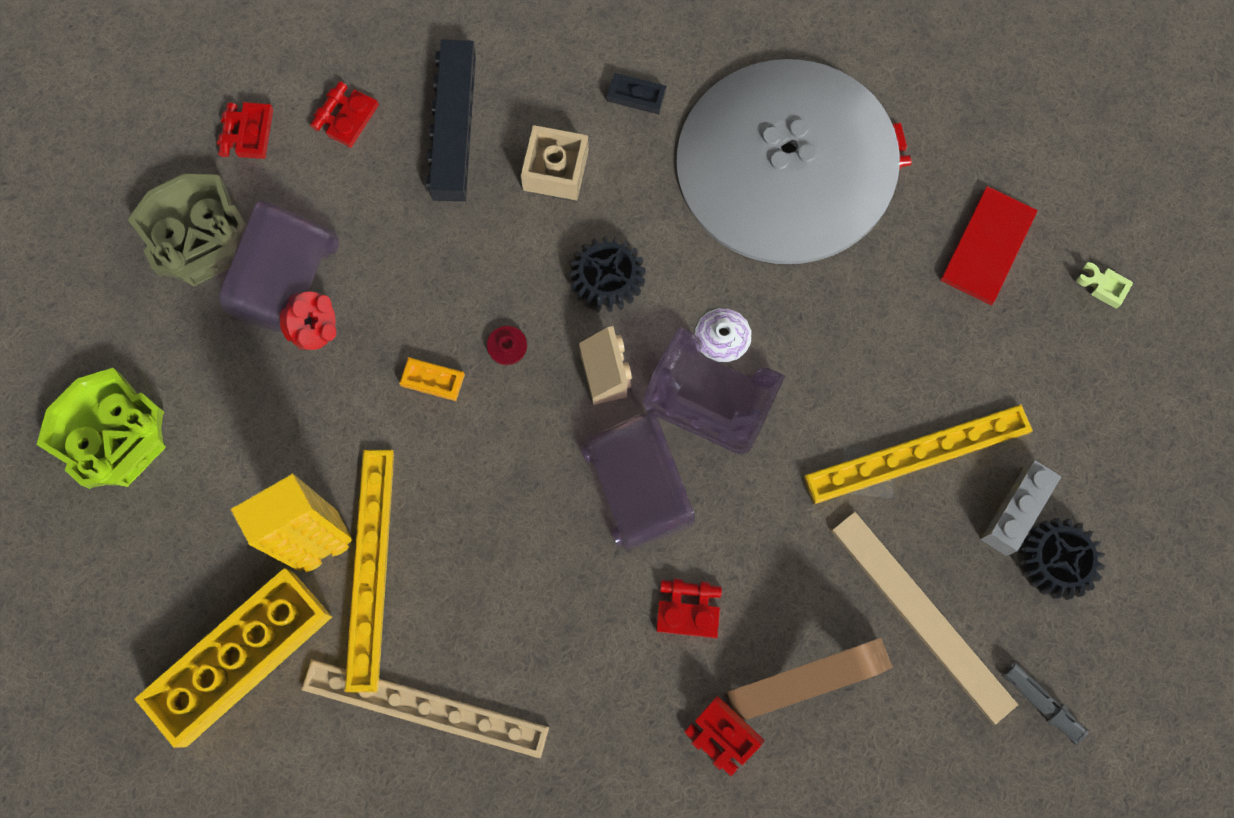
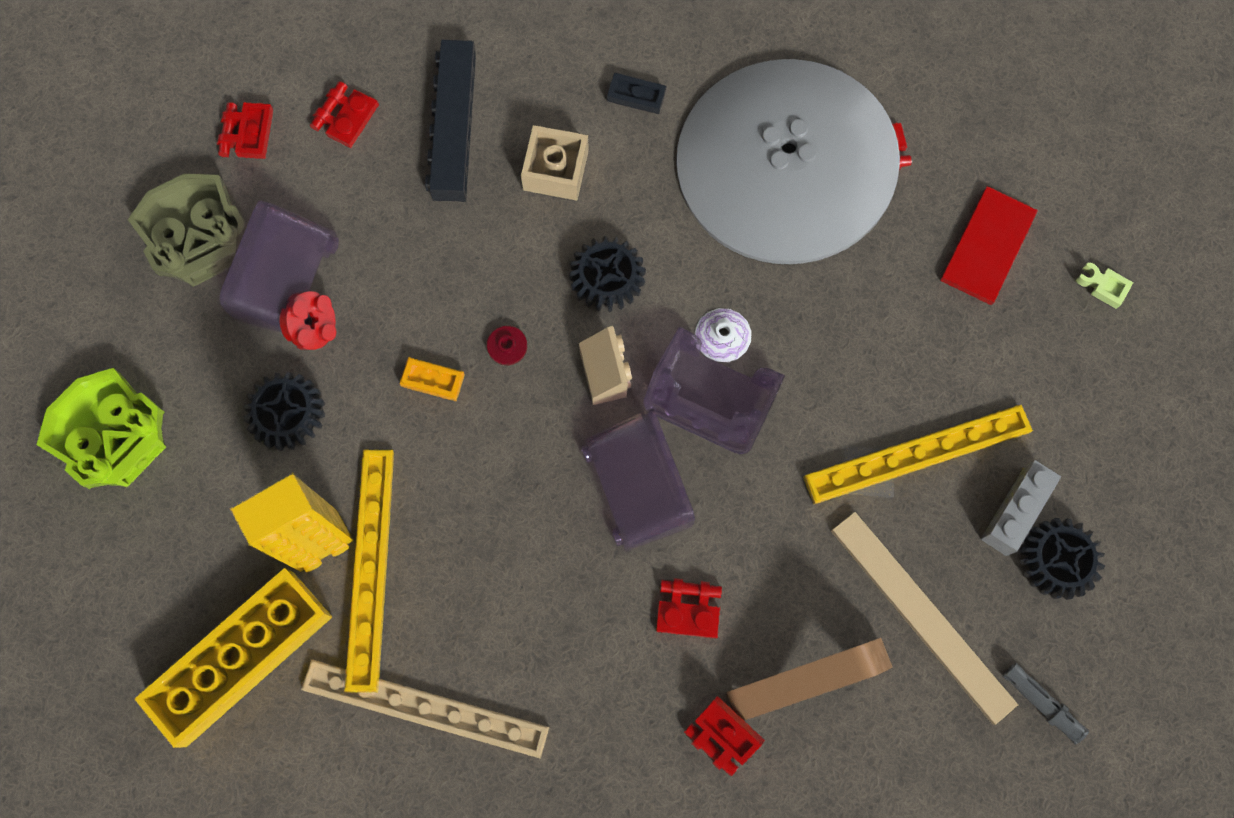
(283, 433): none -> black gear

